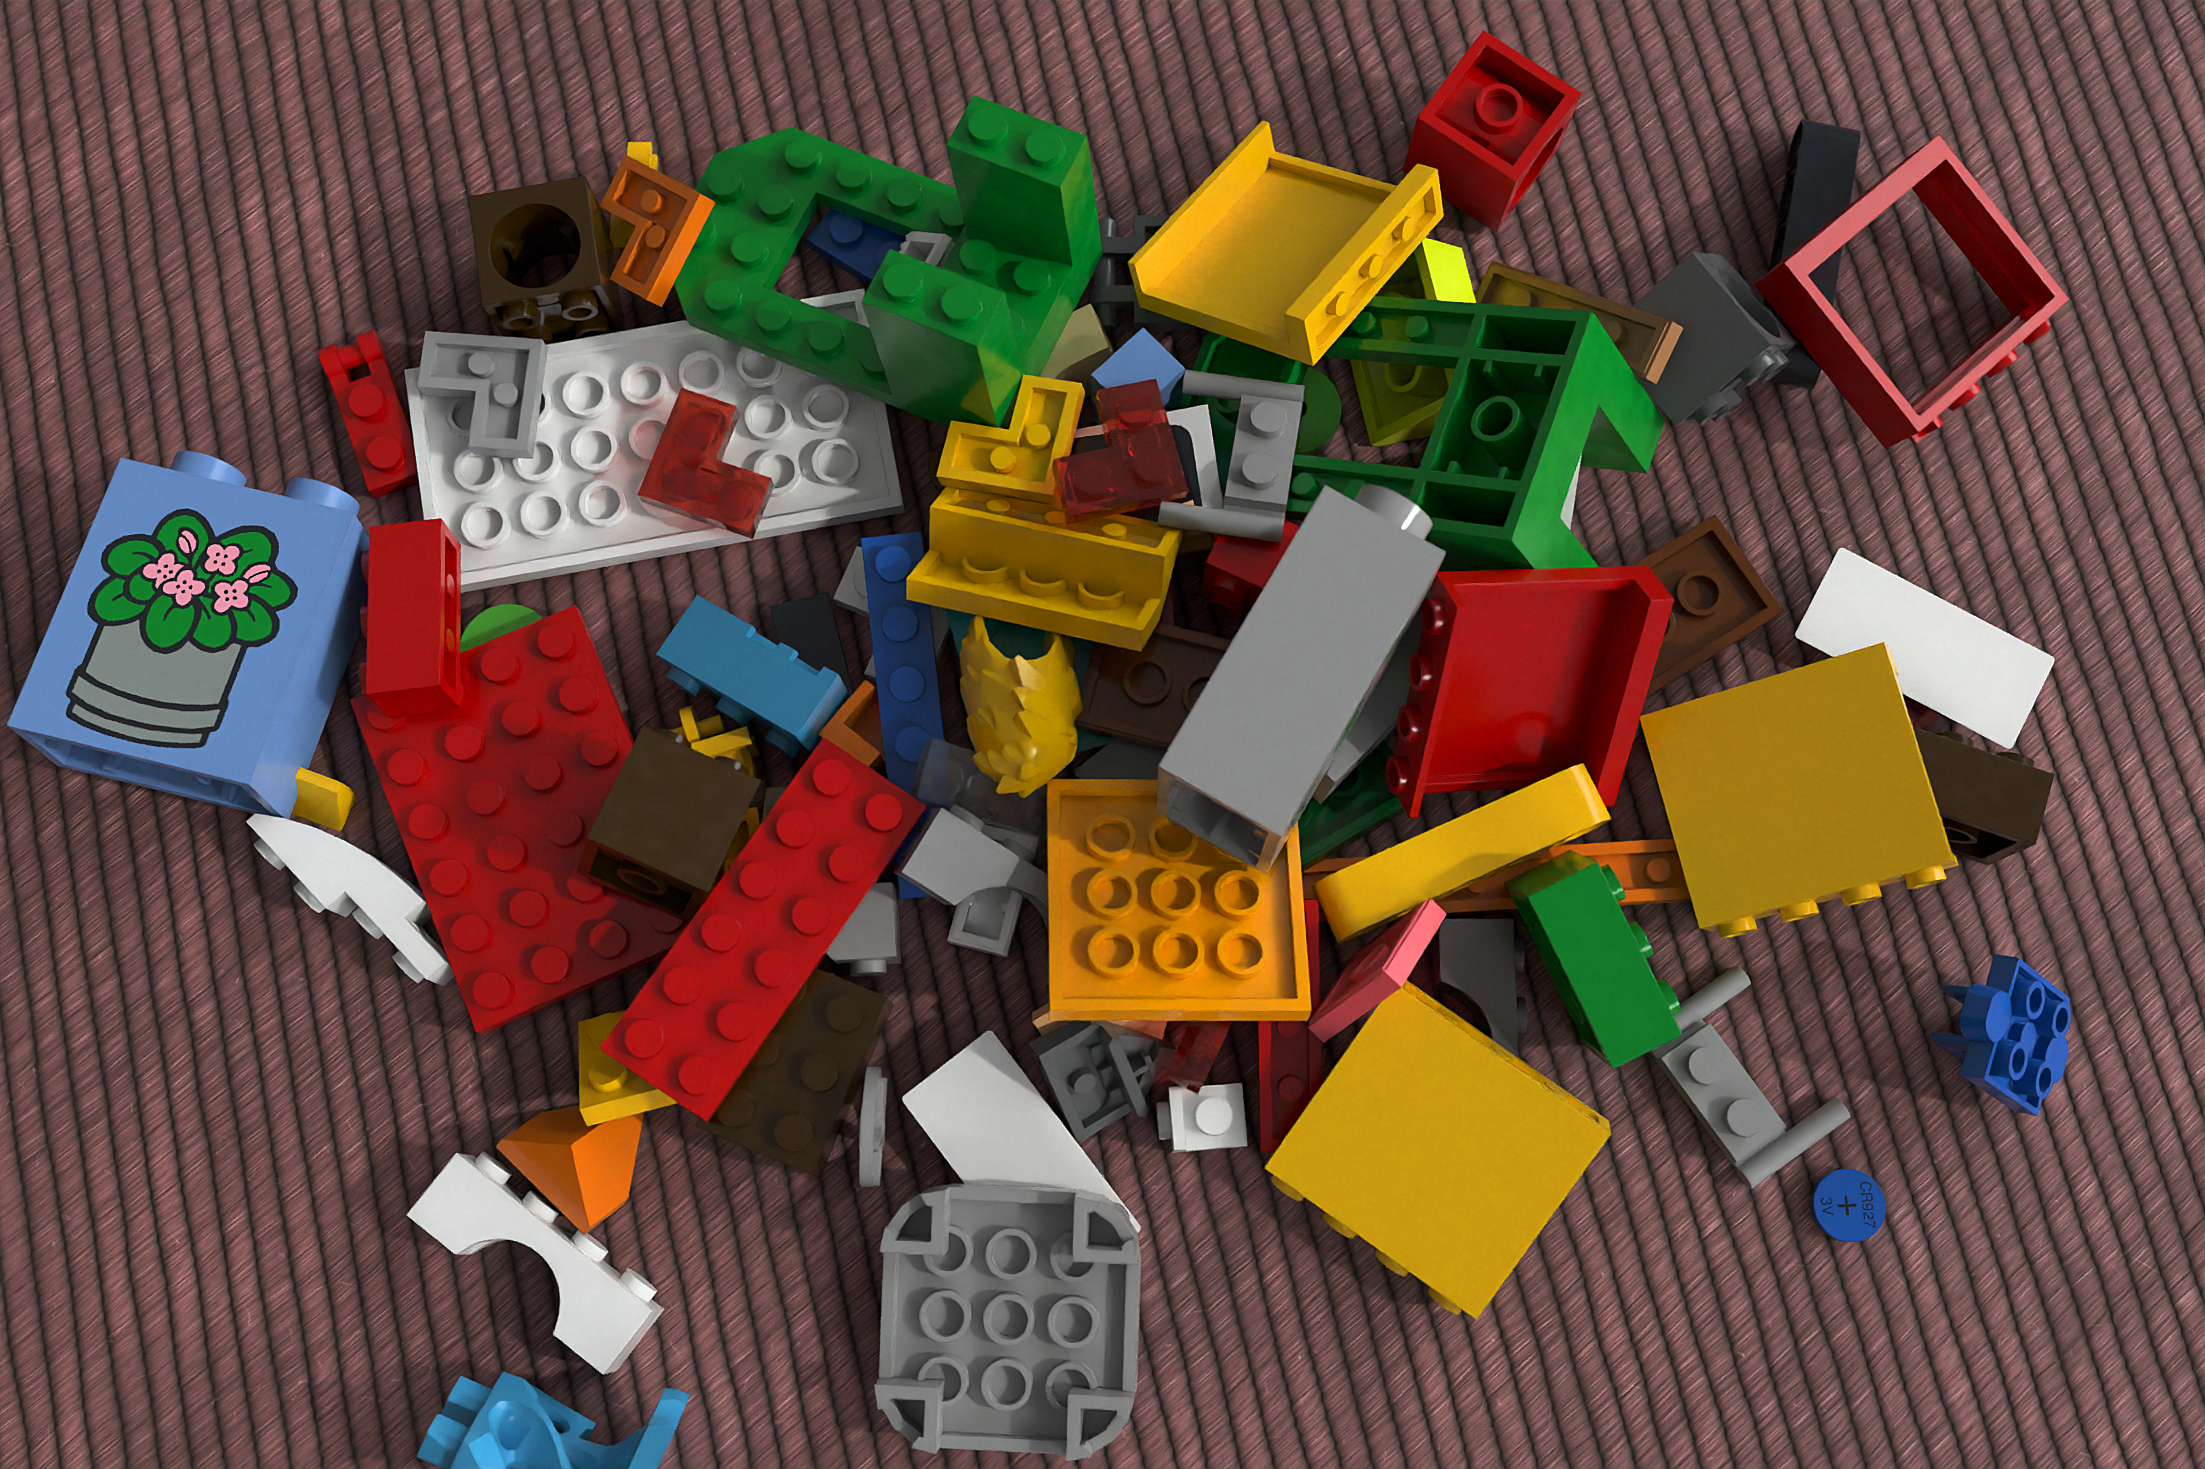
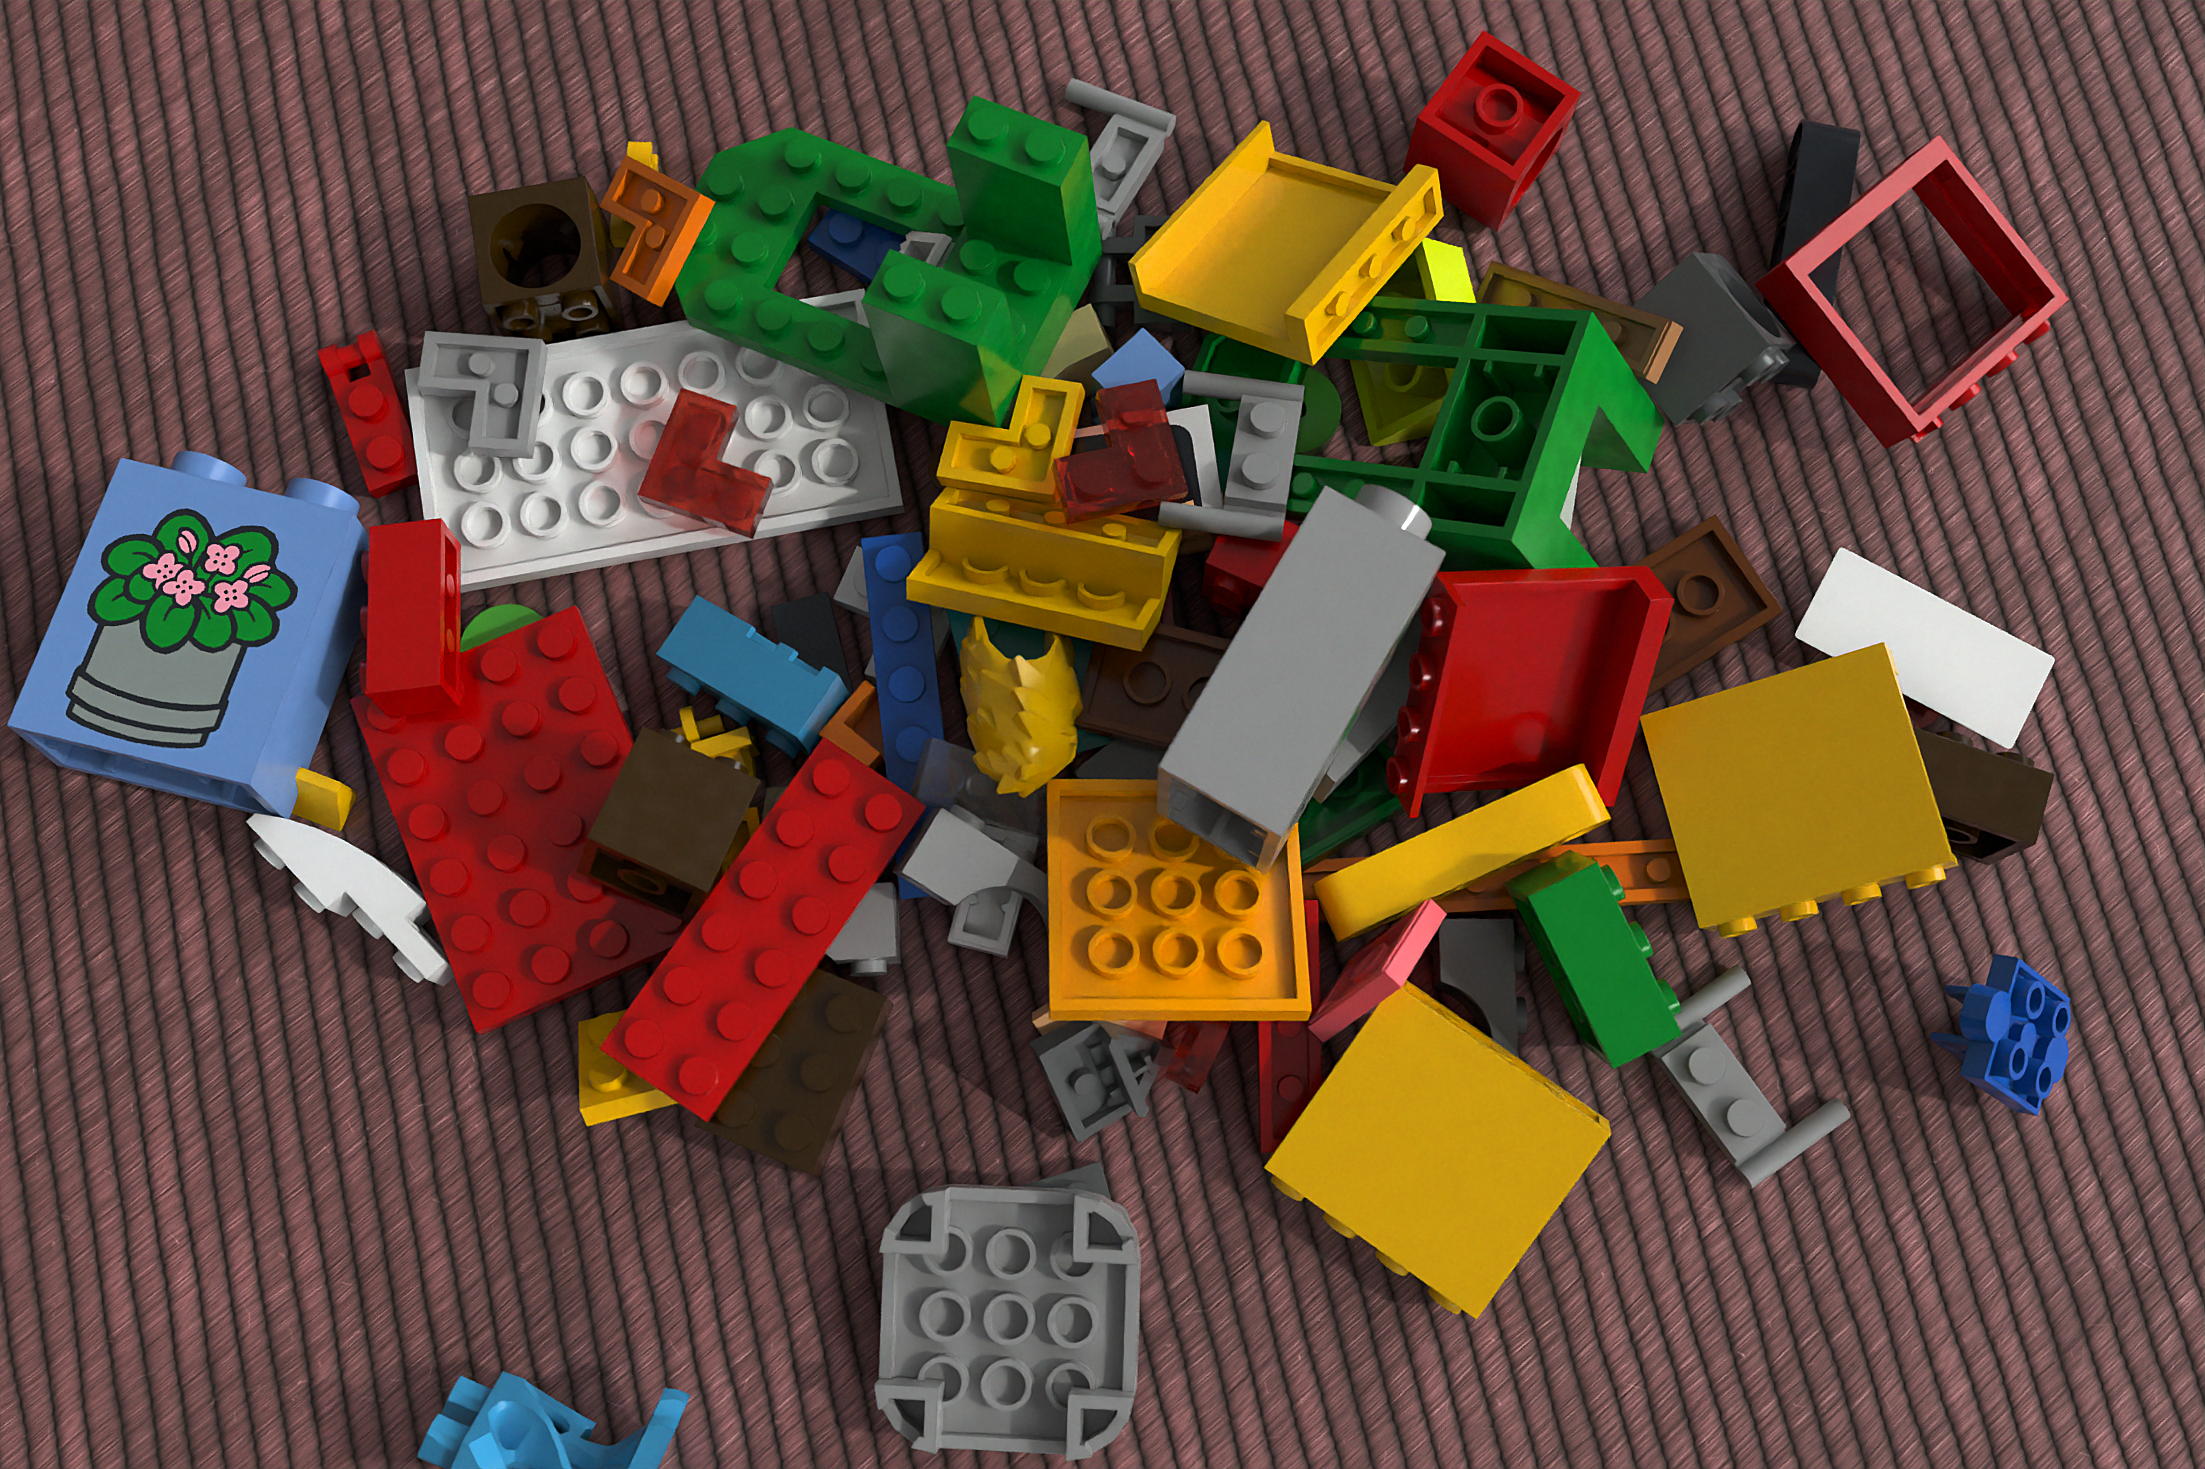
(577, 1165): orange slope -> none
(599, 1308): white arch -> none
(872, 1127): light grey wheel -> none
(999, 1126): white sticker -> none
(1123, 150): none -> light grey plate
(1203, 1120): white bracket -> none
(1847, 1205): blue piece -> none

